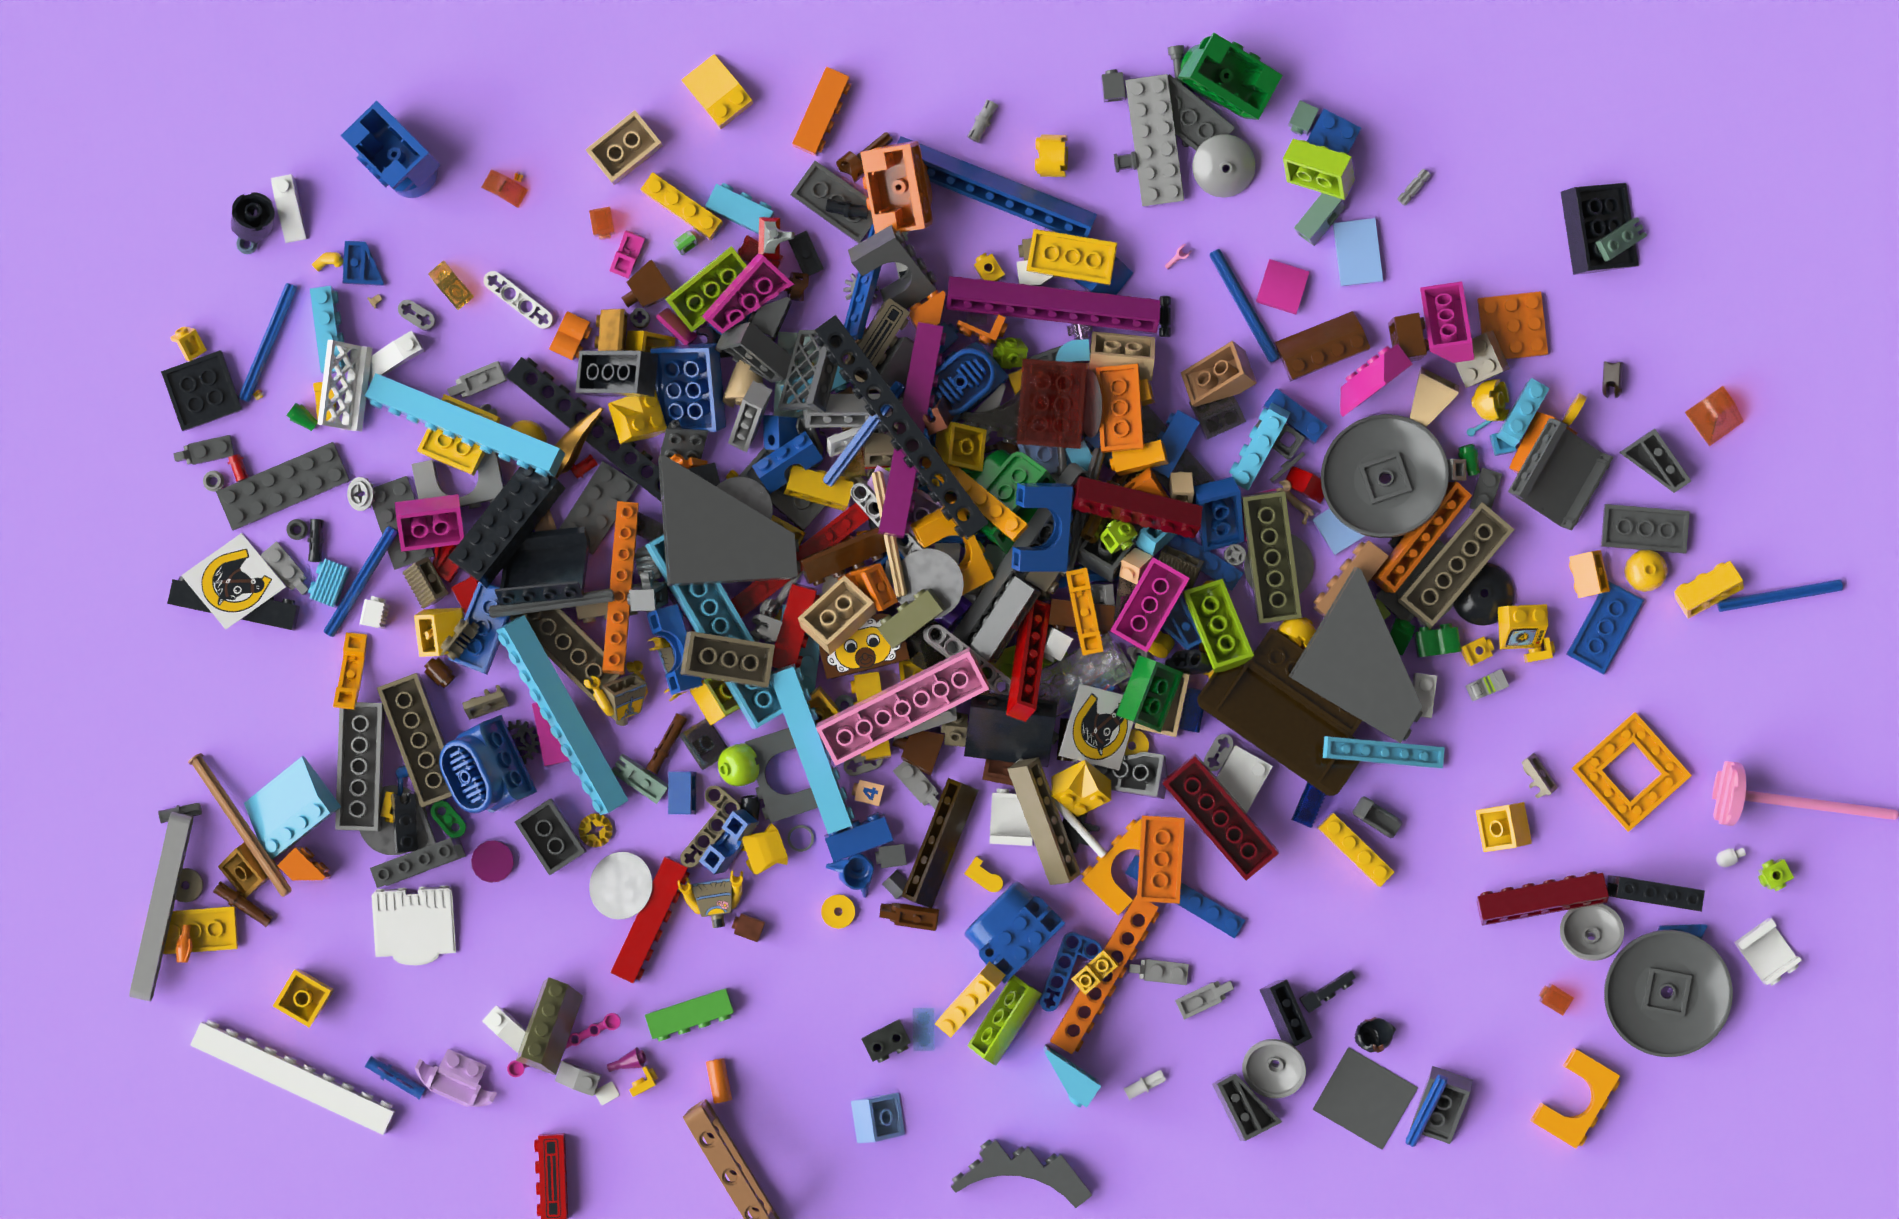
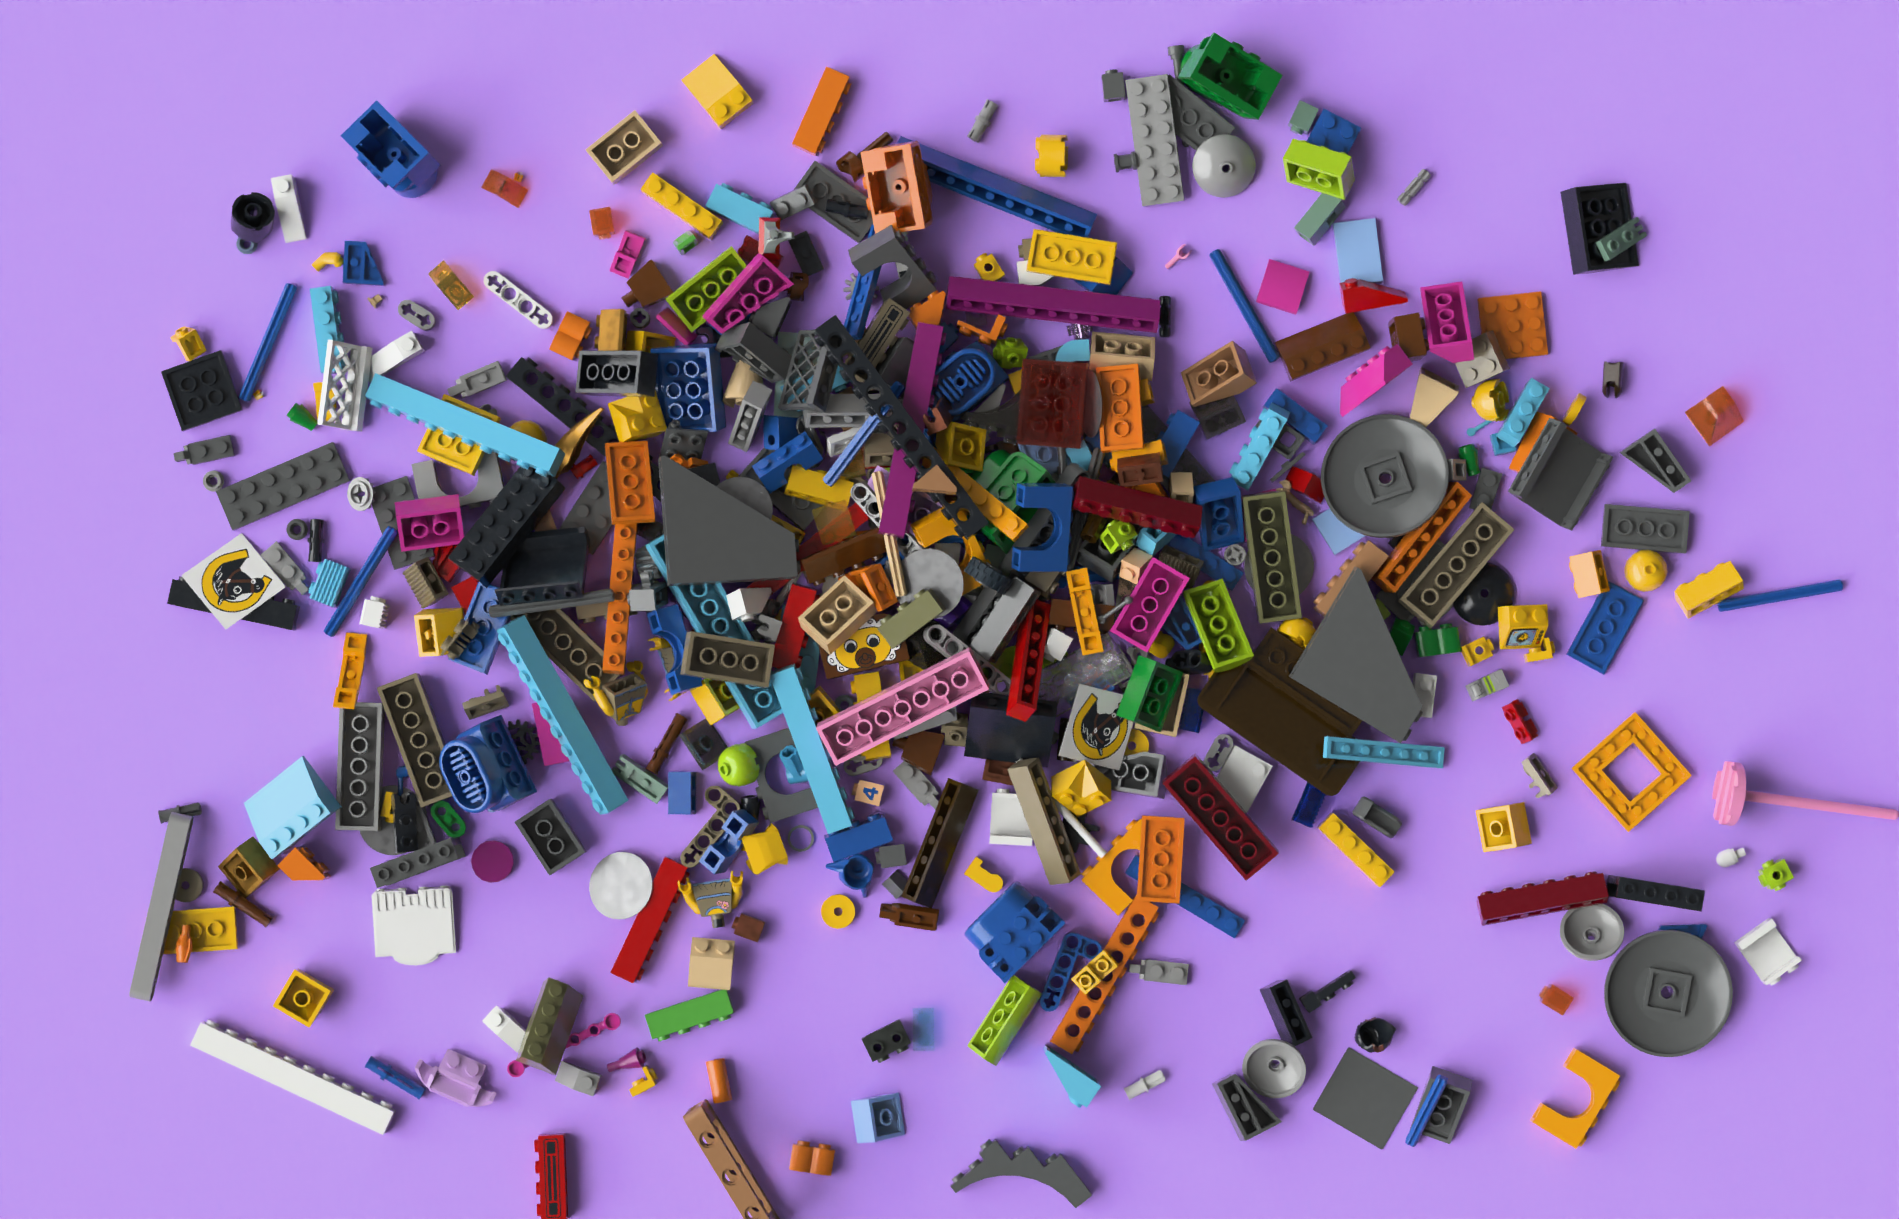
(238, 467): red pin -> none
(240, 824): medium nougat axle -> none
(439, 672): reddish brown brick -> none
(604, 834): yellow gear -> none
(606, 1093): white sticker -> none
(629, 482): none -> orange plate
(711, 963): none -> tan slope
(747, 602): none -> white slope
(793, 202): none -> dark grey plate
(794, 769): none -> dark azure piece
(811, 1158): none -> orange brick
(834, 522): none -> clear yellow piece
(935, 482): none -> medium nougat slope
(970, 999): yellow brick -> none
(988, 575): none -> black wheel
(1102, 618): none -> dark grey hinge
(1140, 469): none -> copper hinge
(1203, 998): light grey hinge -> none
(1365, 295): none -> red slope
(1523, 730): none -> red hinge

